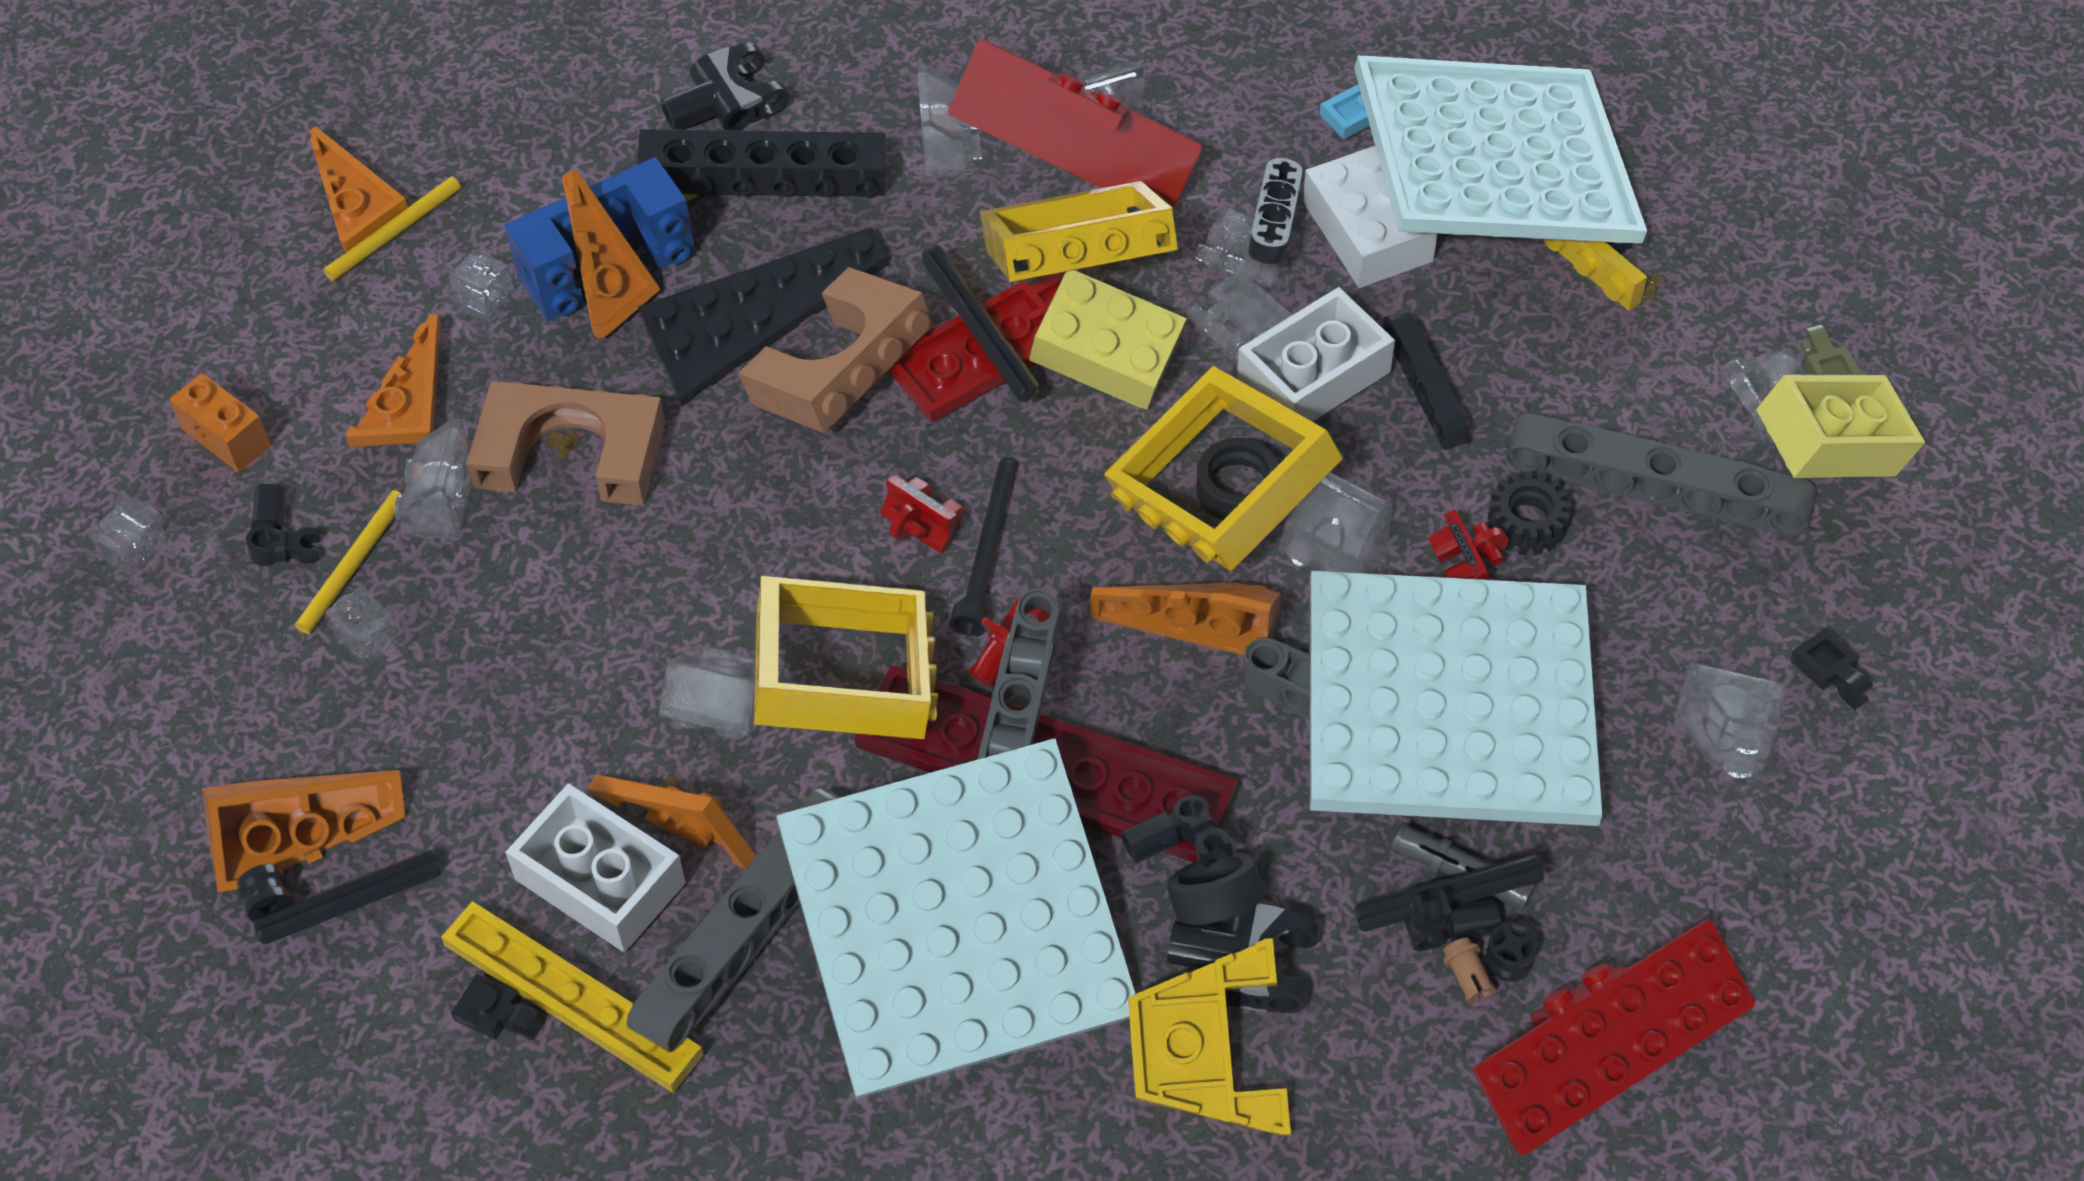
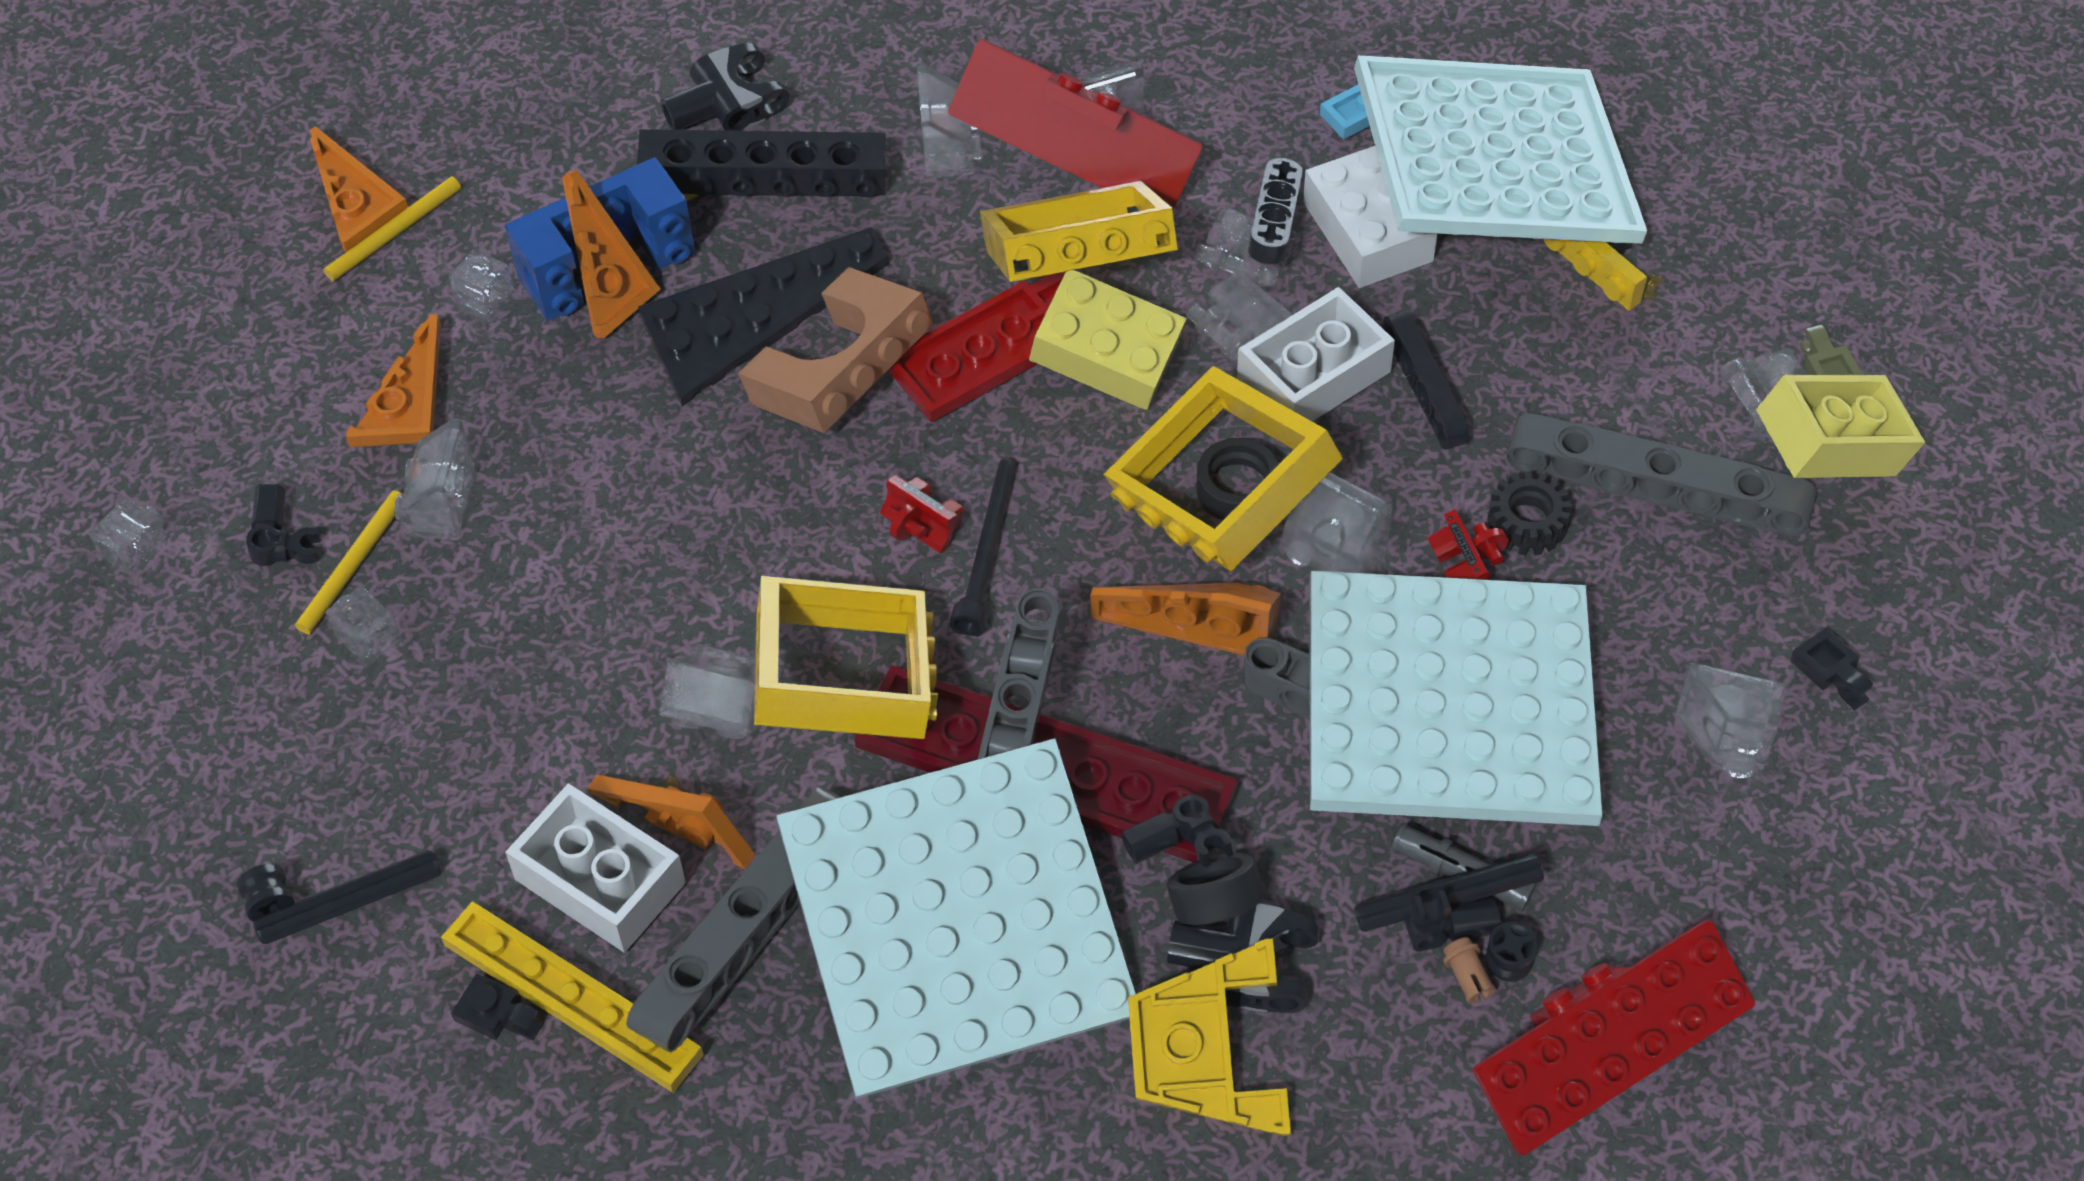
(220, 422): orange brick -> none
(294, 819): orange wedge -> none
(523, 413): nougat arch -> none
(563, 443): clear yellow piece -> none
(980, 323): black axle -> none
(988, 663): red bracket -> none

